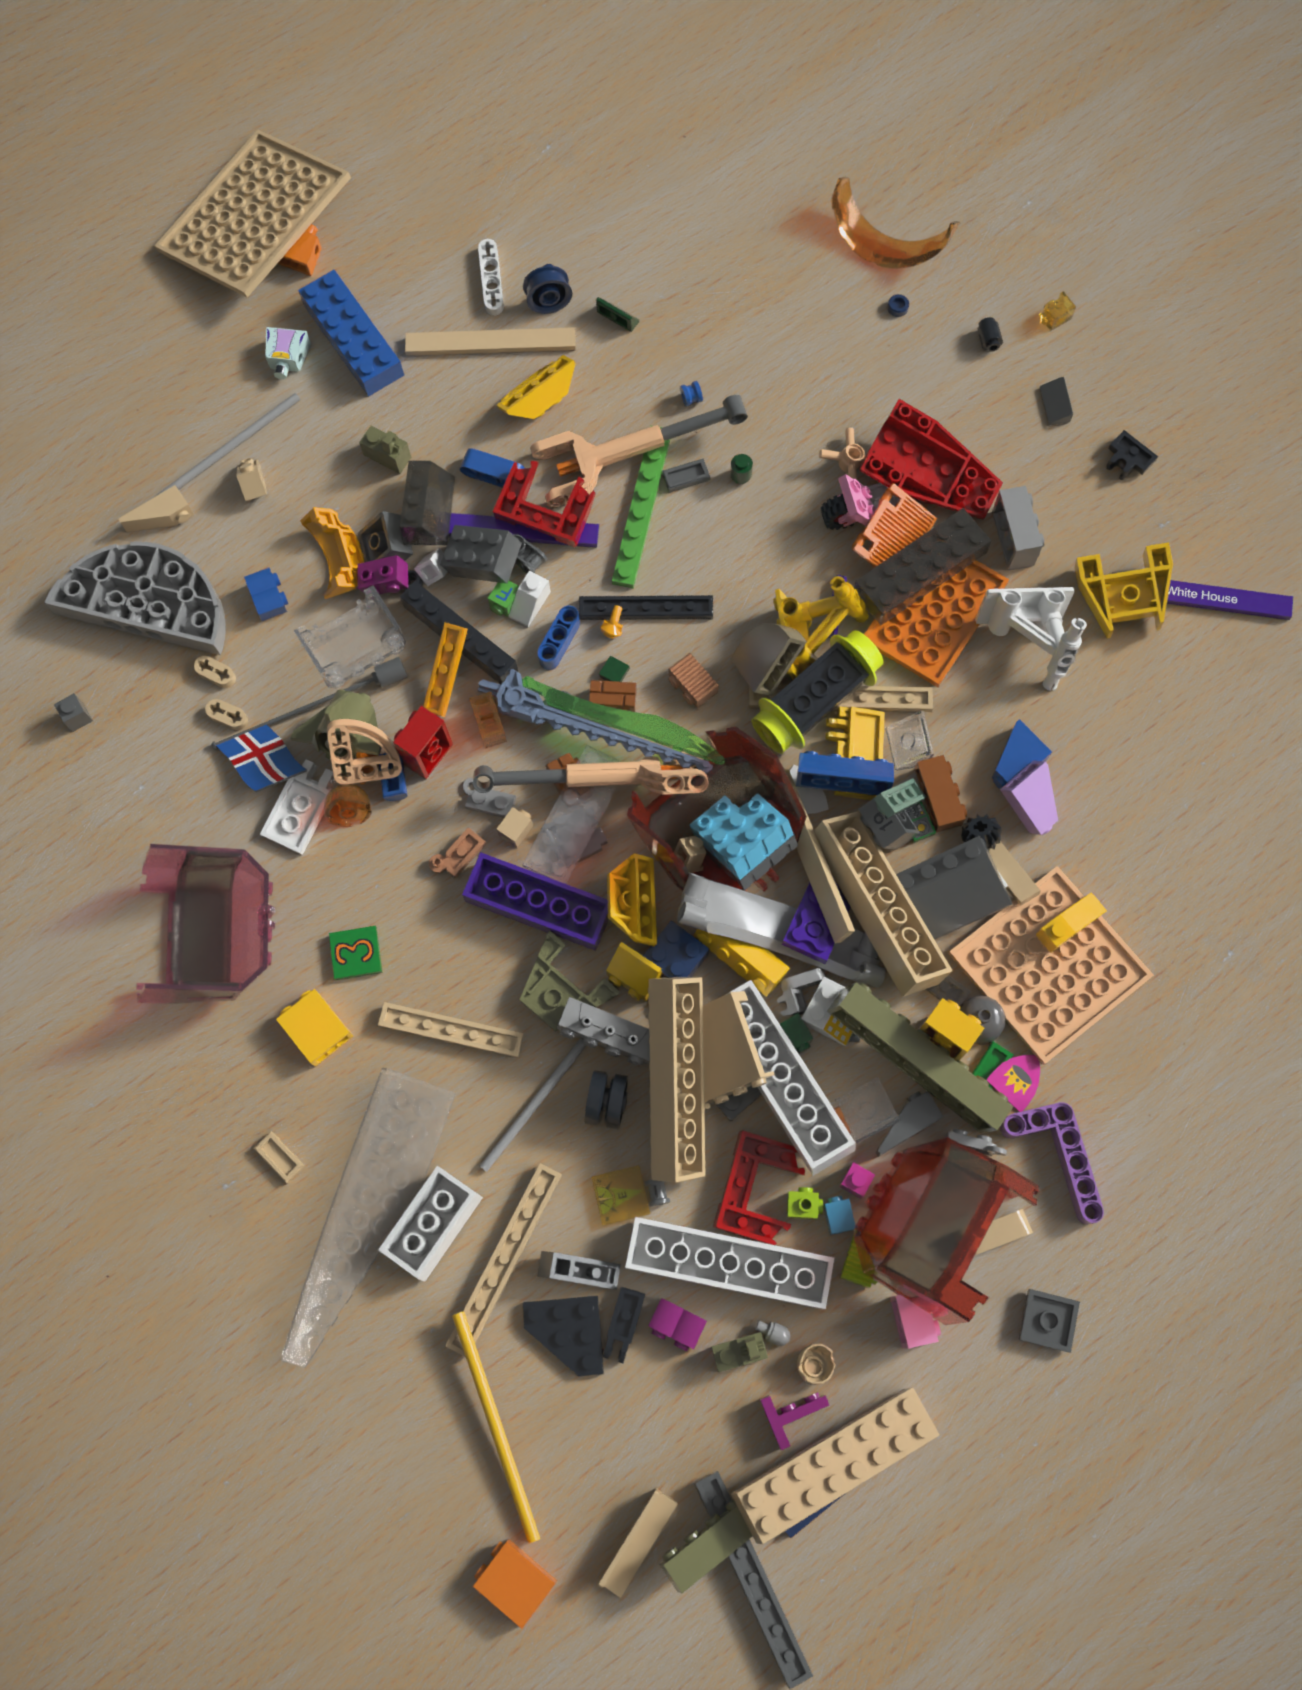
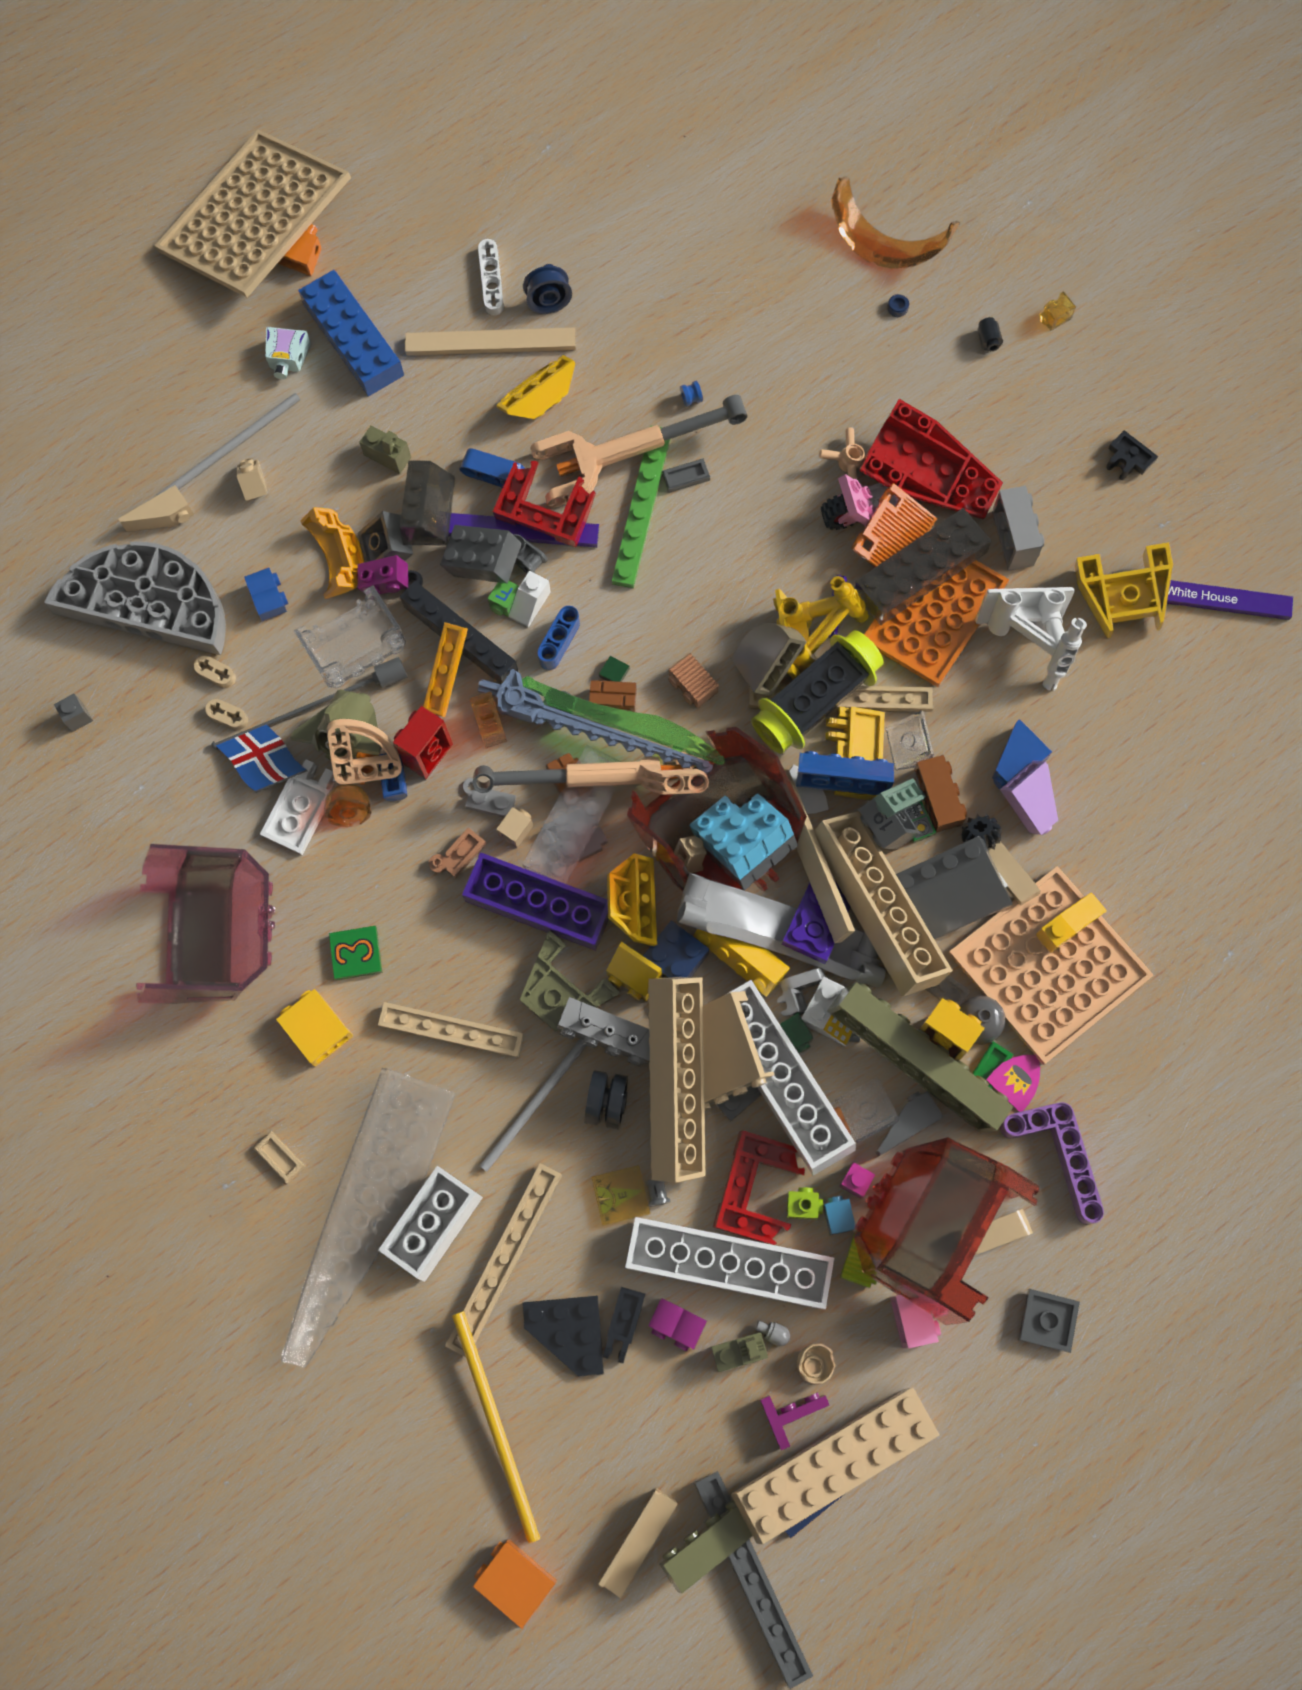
(430, 568): white panel -> none
(578, 1270): dark grey slope -> none
(611, 627): light orange plate -> none
(616, 314): dark green slope -> none
(647, 607): black tile -> none
(741, 468): dark green brick -> none
(980, 1144): light grey hinge -> none
(1056, 401): dark grey slope -> none

